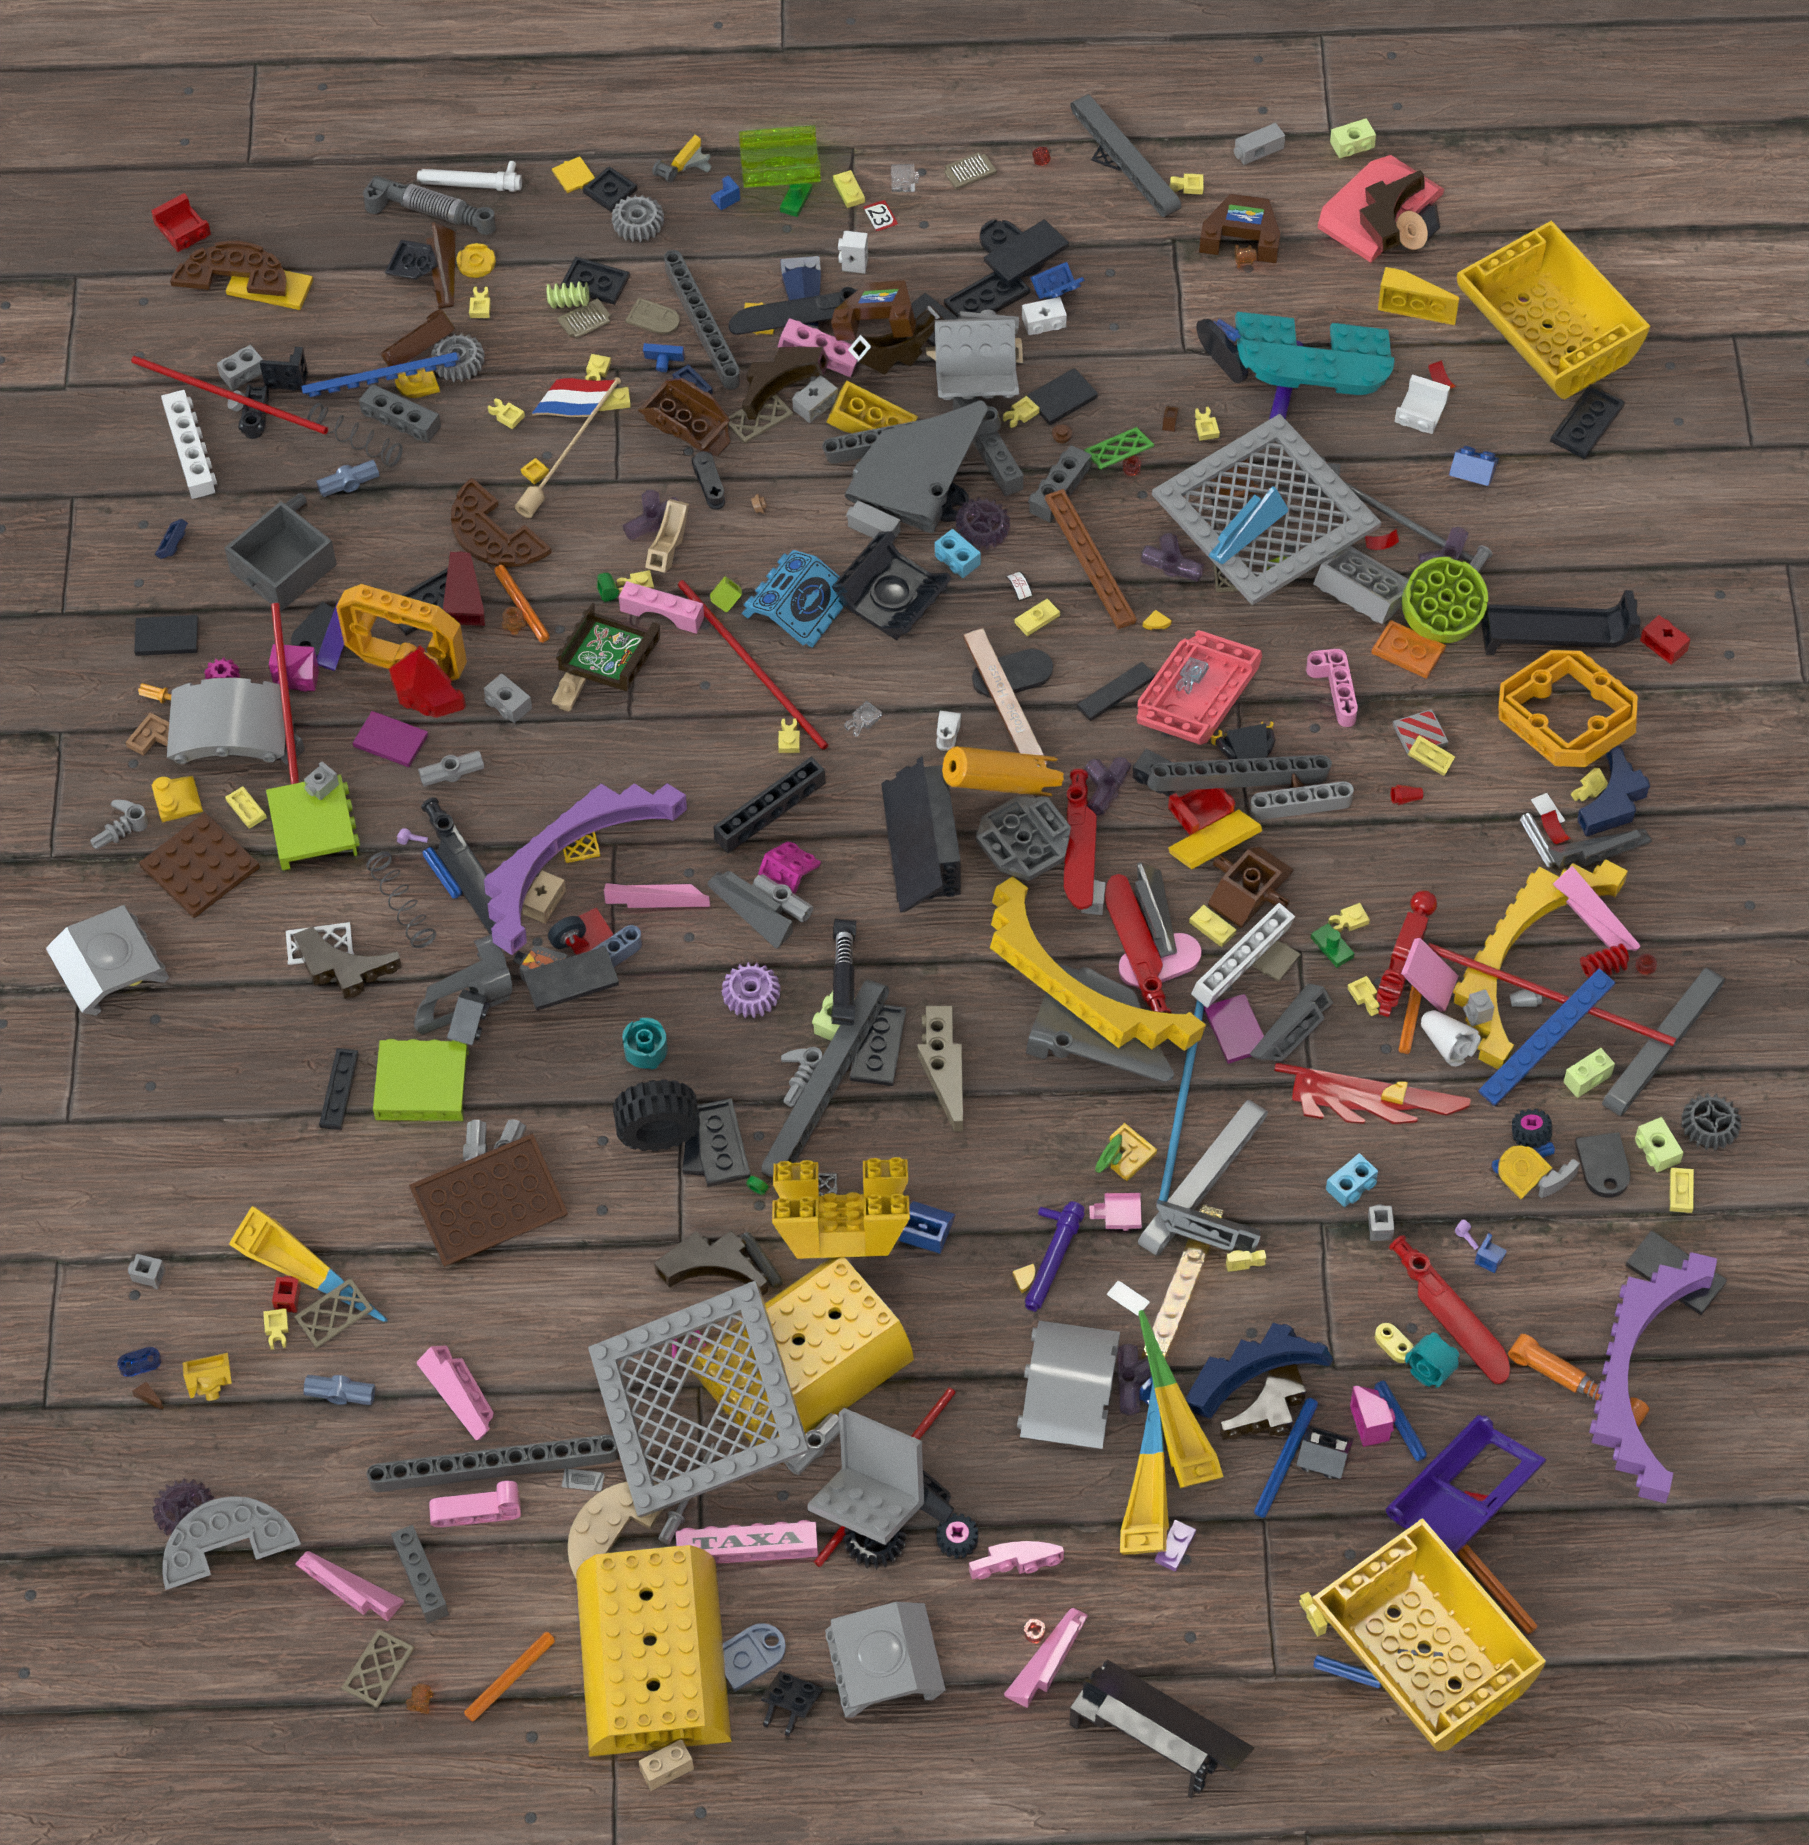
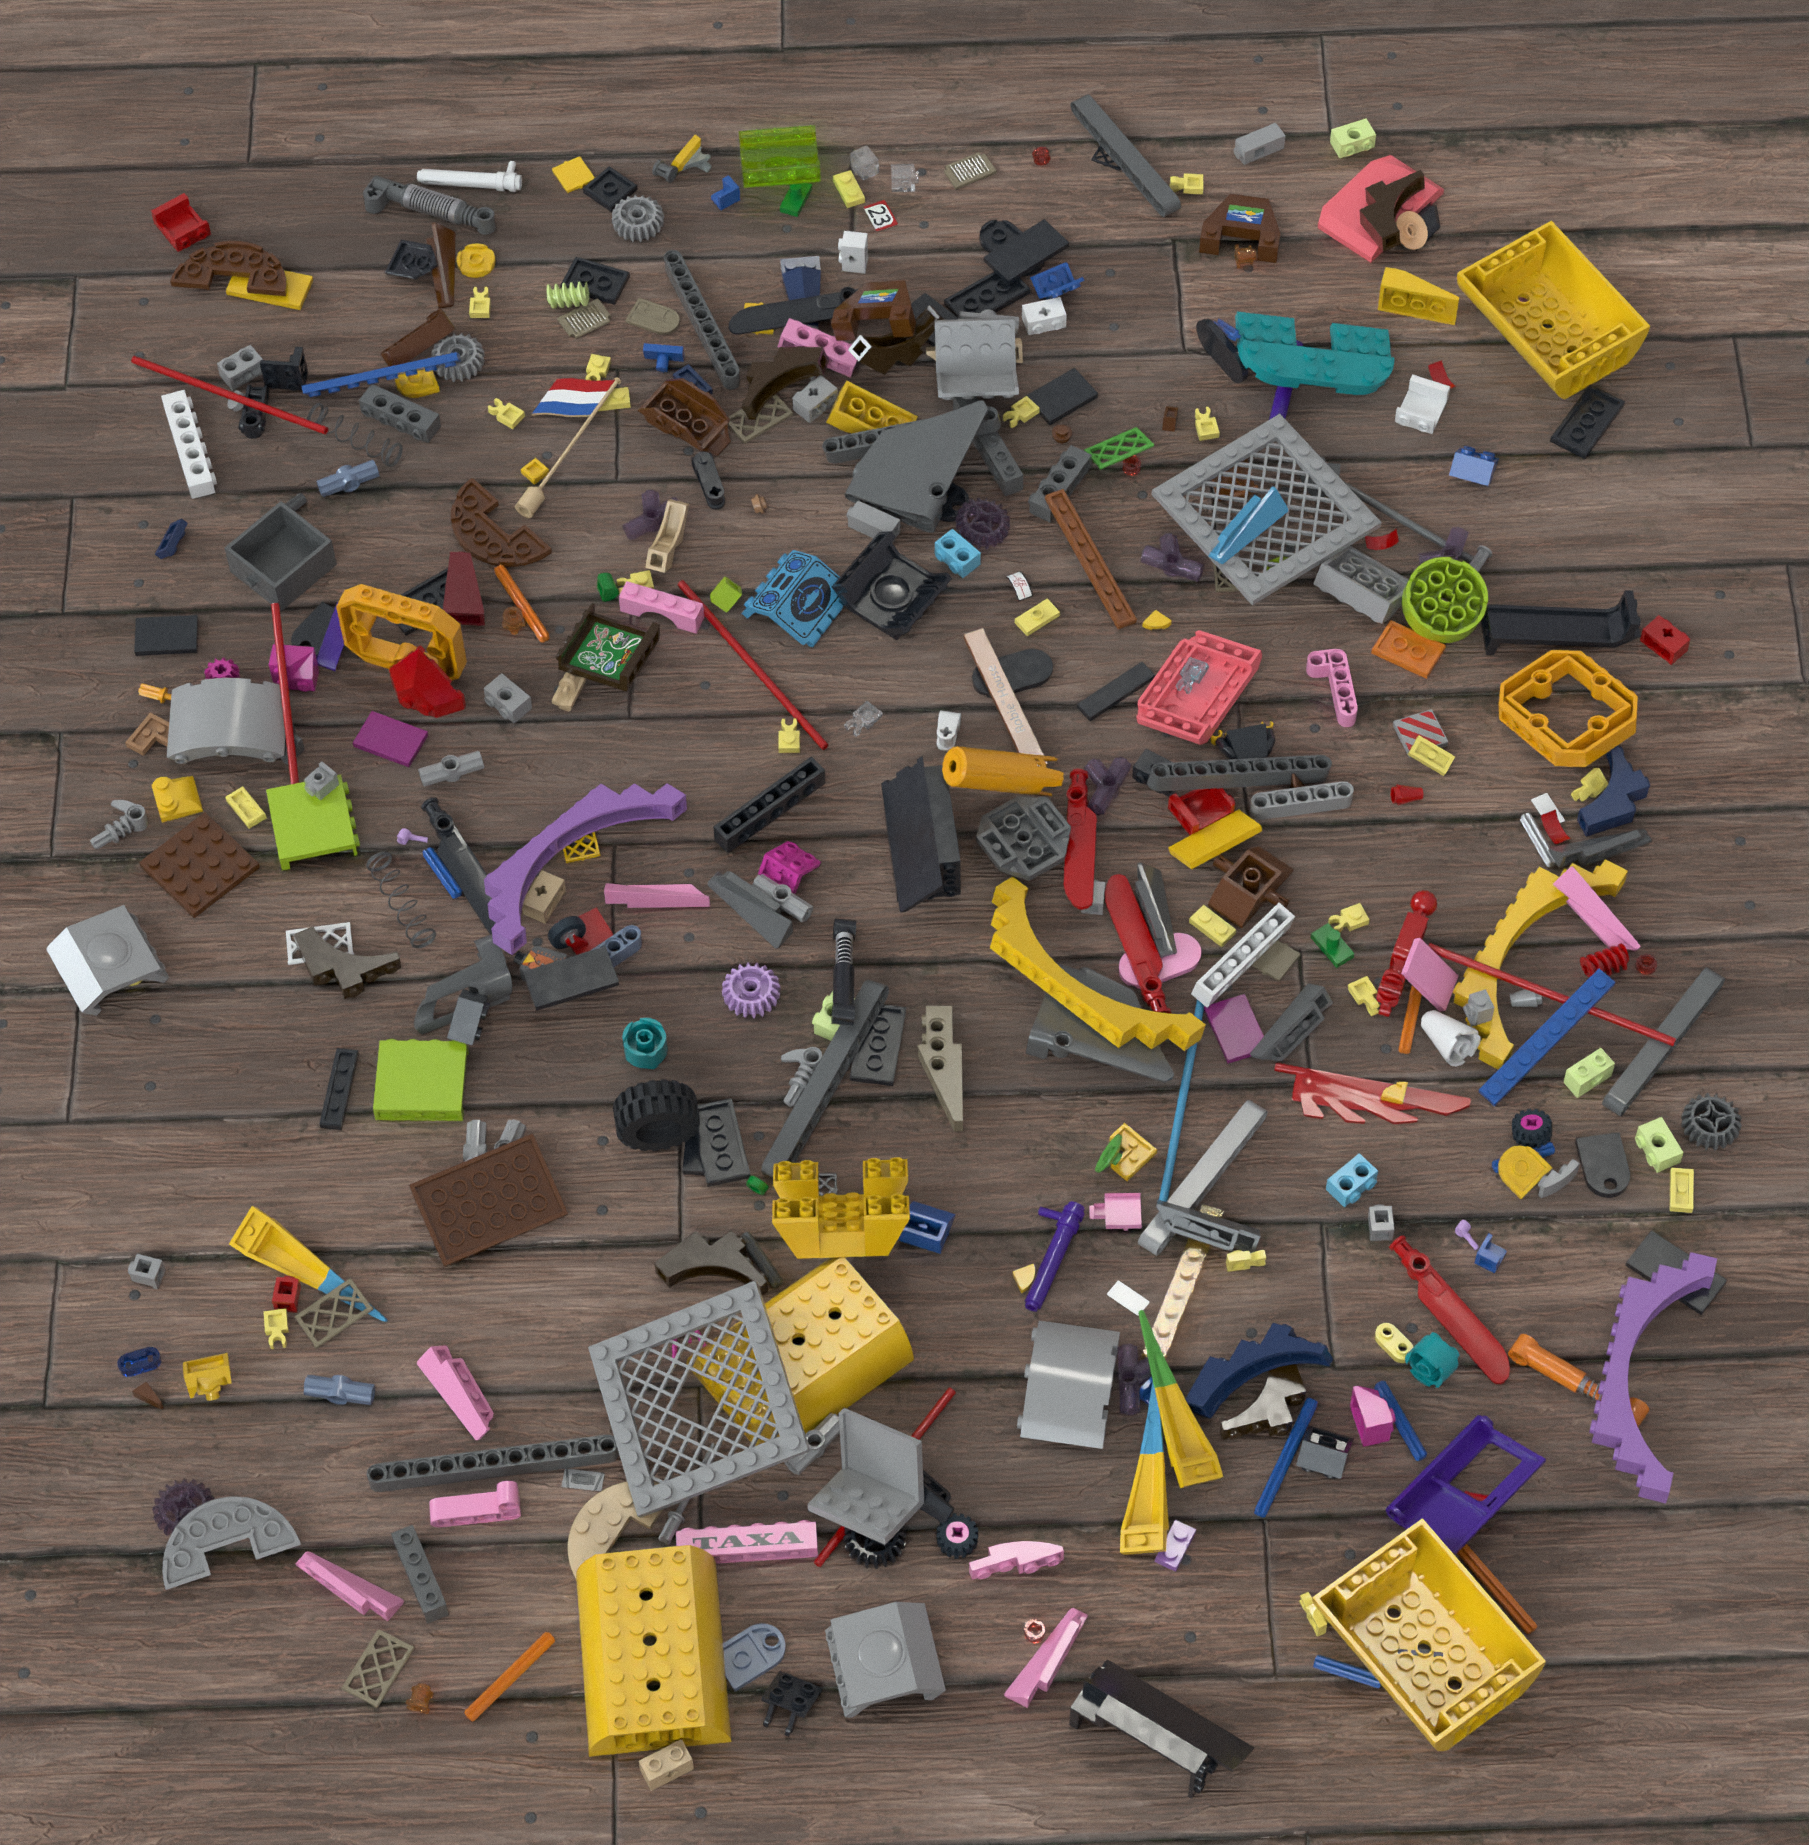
(864, 163): none -> clear brick

